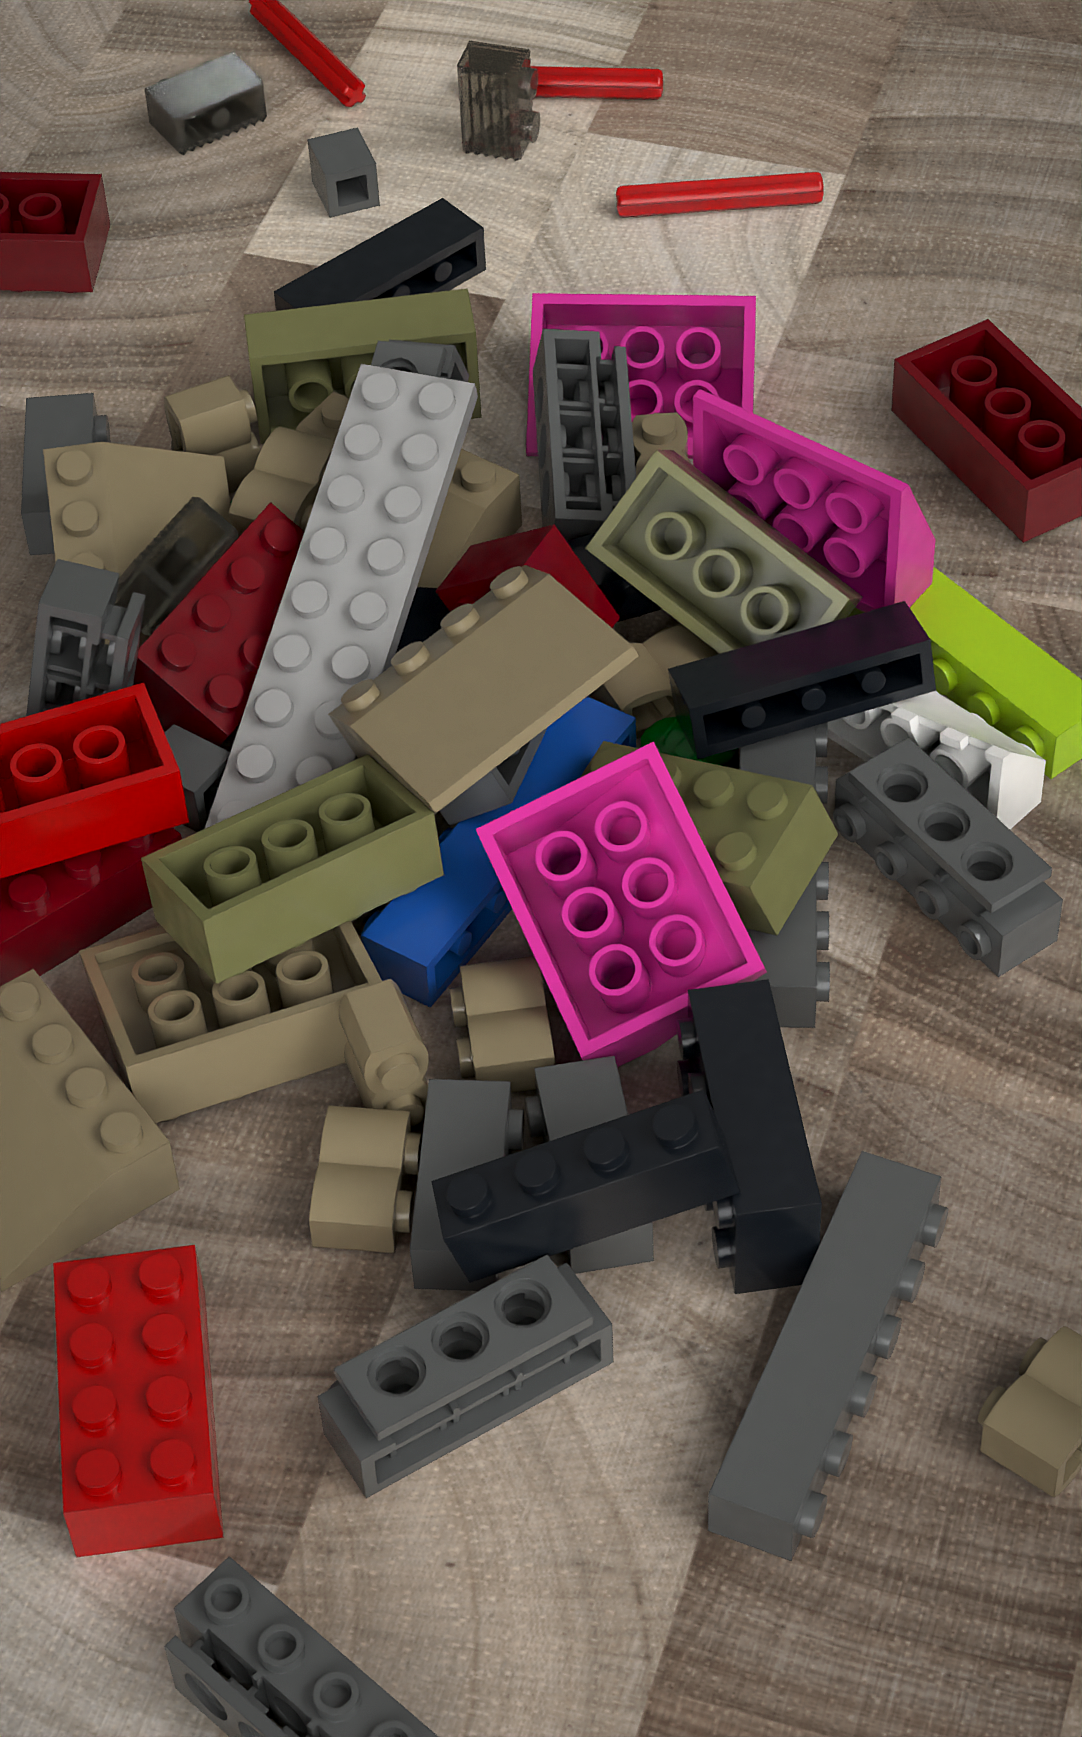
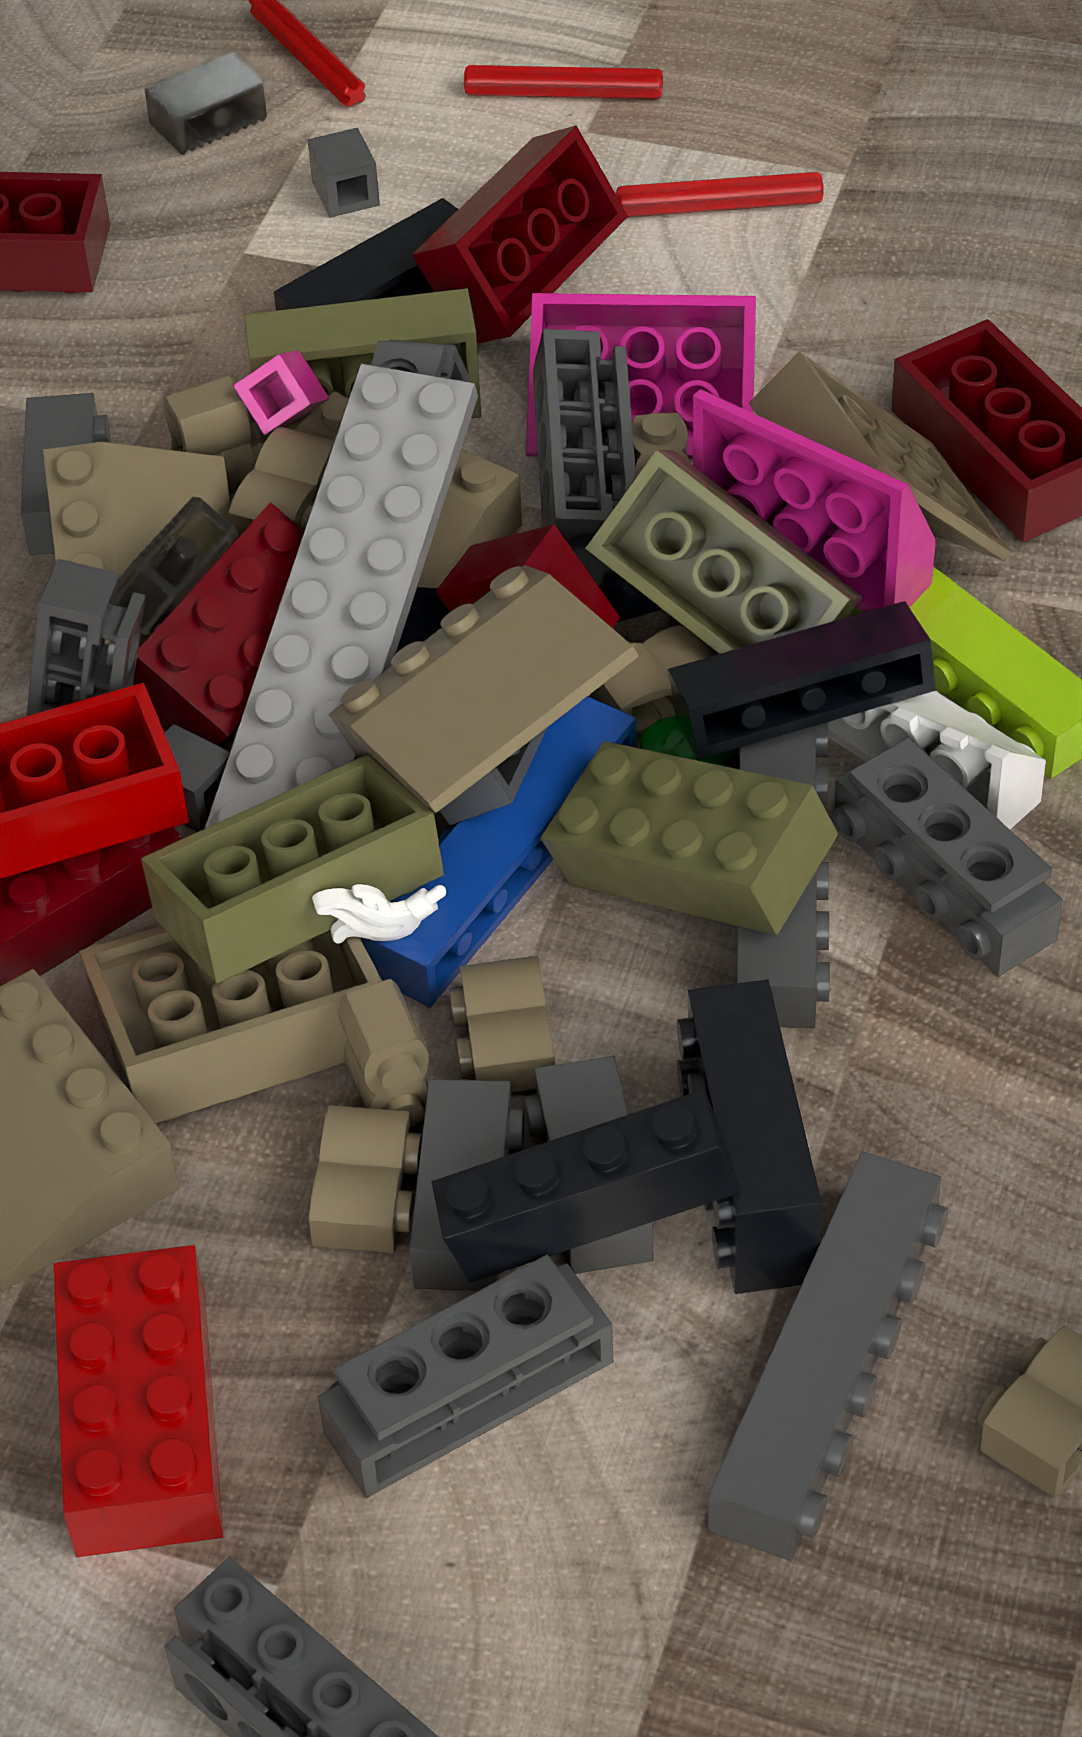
(281, 391): none -> dark pink brick
(370, 915): none -> white piece
(497, 100): clear smoke brick -> none
(523, 231): none -> dark red brick
(619, 904): dark pink slope -> none
(839, 417): none -> dark tan slope

